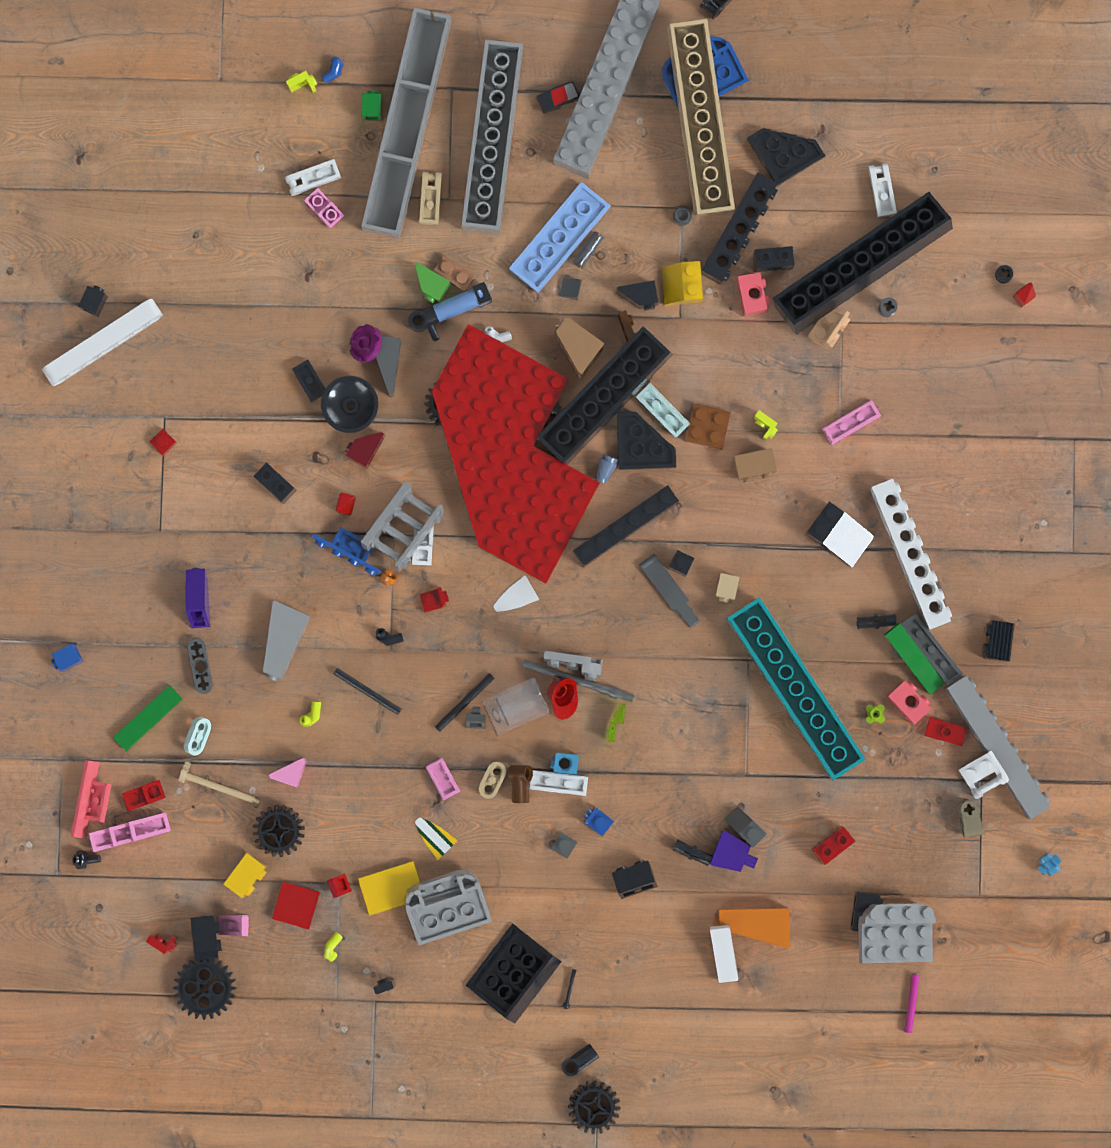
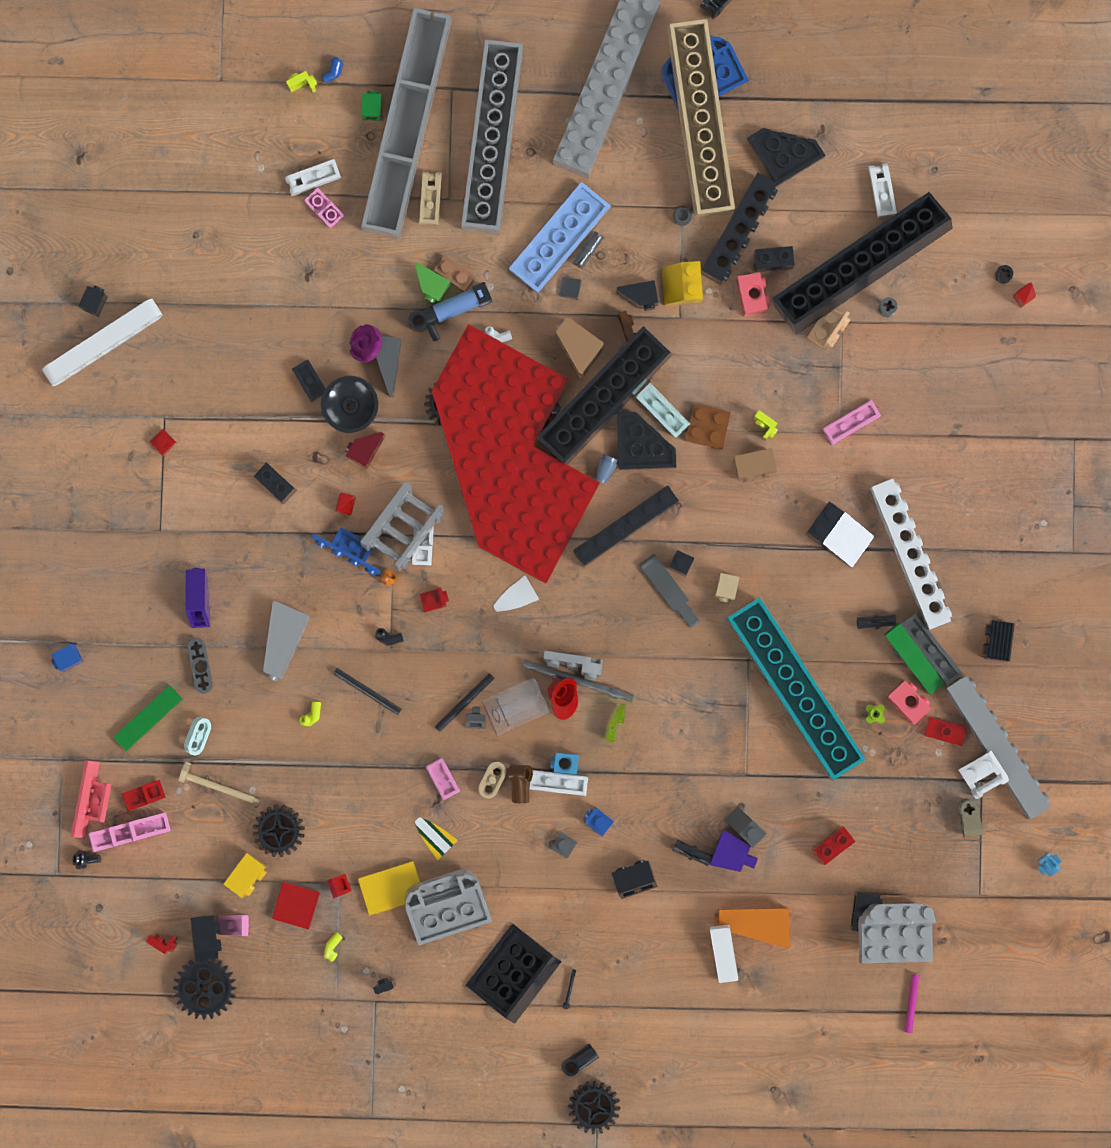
(291, 773): bright pink slope -> none
(557, 97): slope -> none

